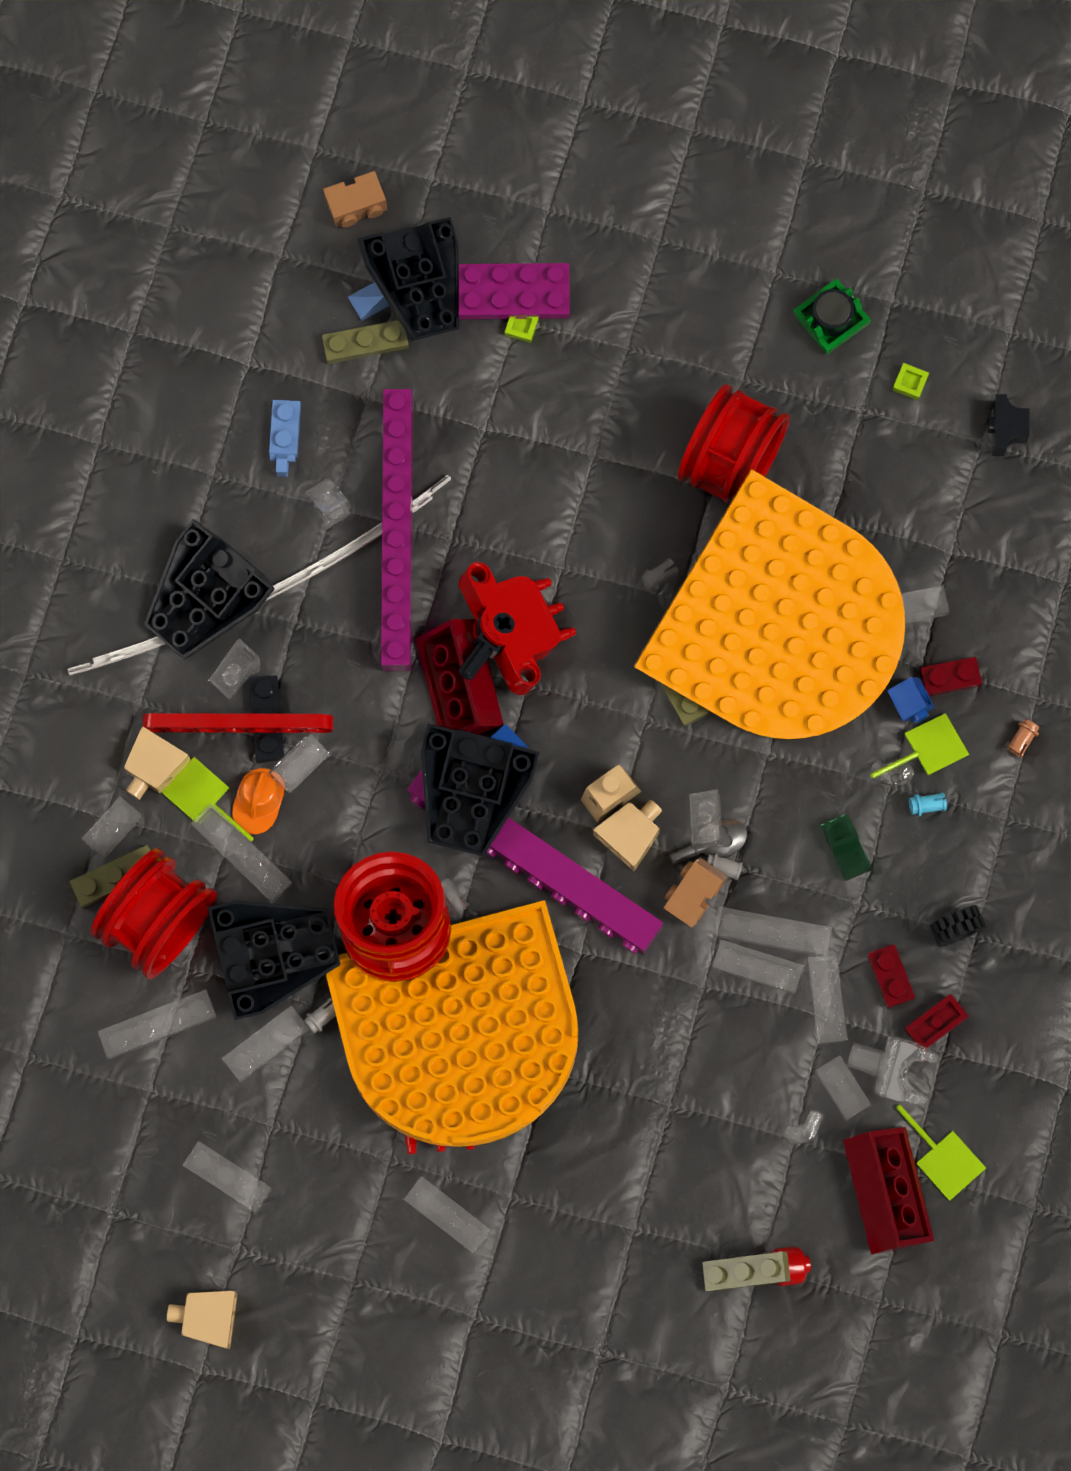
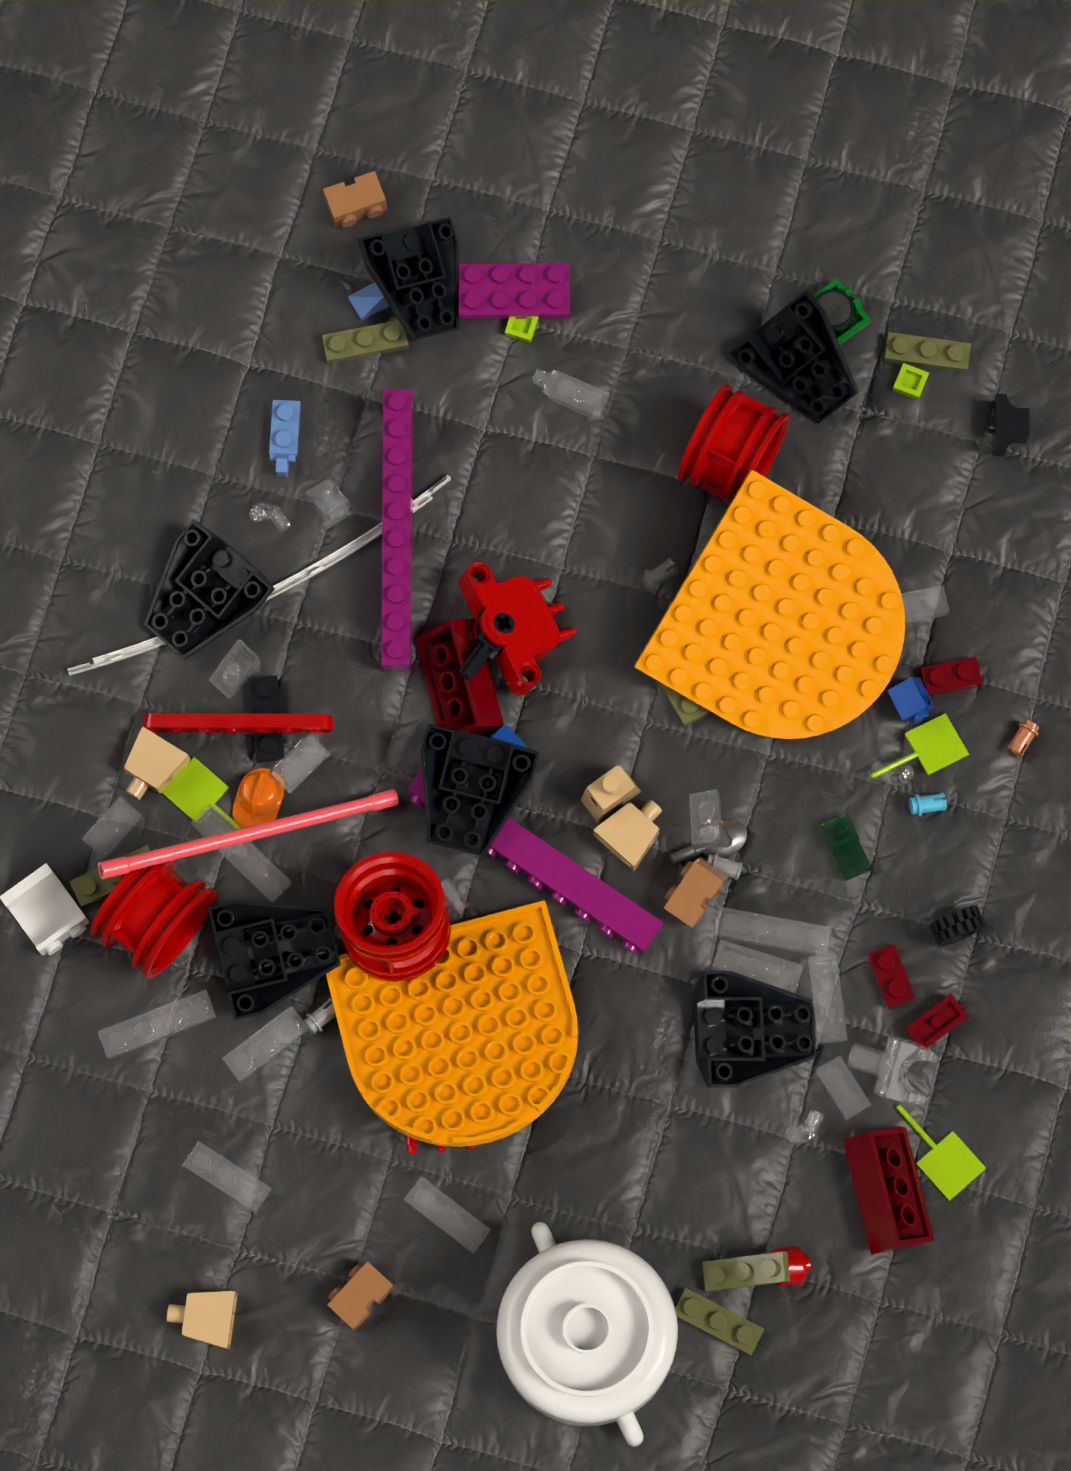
(45, 910): none -> white panel
(124, 865): none -> coral piece
(271, 512): none -> clear arm
(358, 1294): none -> medium nougat brick
(572, 393): none -> clear hinge
(587, 1332): none -> white piece
(718, 1321): none -> olive plate
(749, 1029): none -> black wedge
(799, 359): none -> black wedge
(927, 352): none -> olive plate

